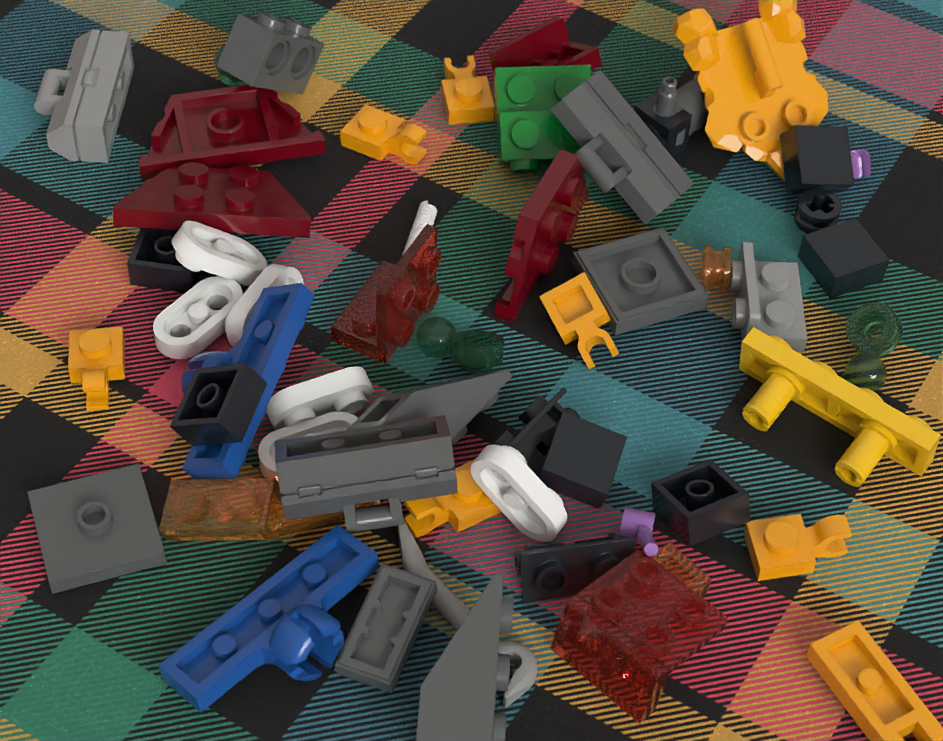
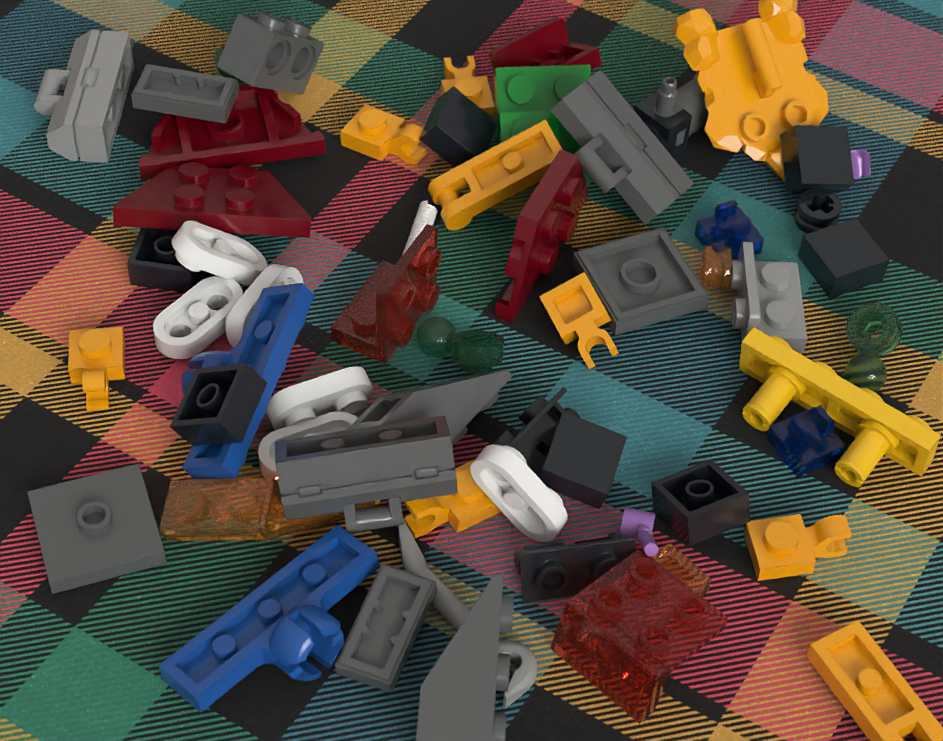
(185, 93): none -> dark grey plate
(457, 128): none -> black piece
(494, 175): none -> light orange plate
(728, 228): none -> clear blue tile
(806, 441): none -> clear blue tile

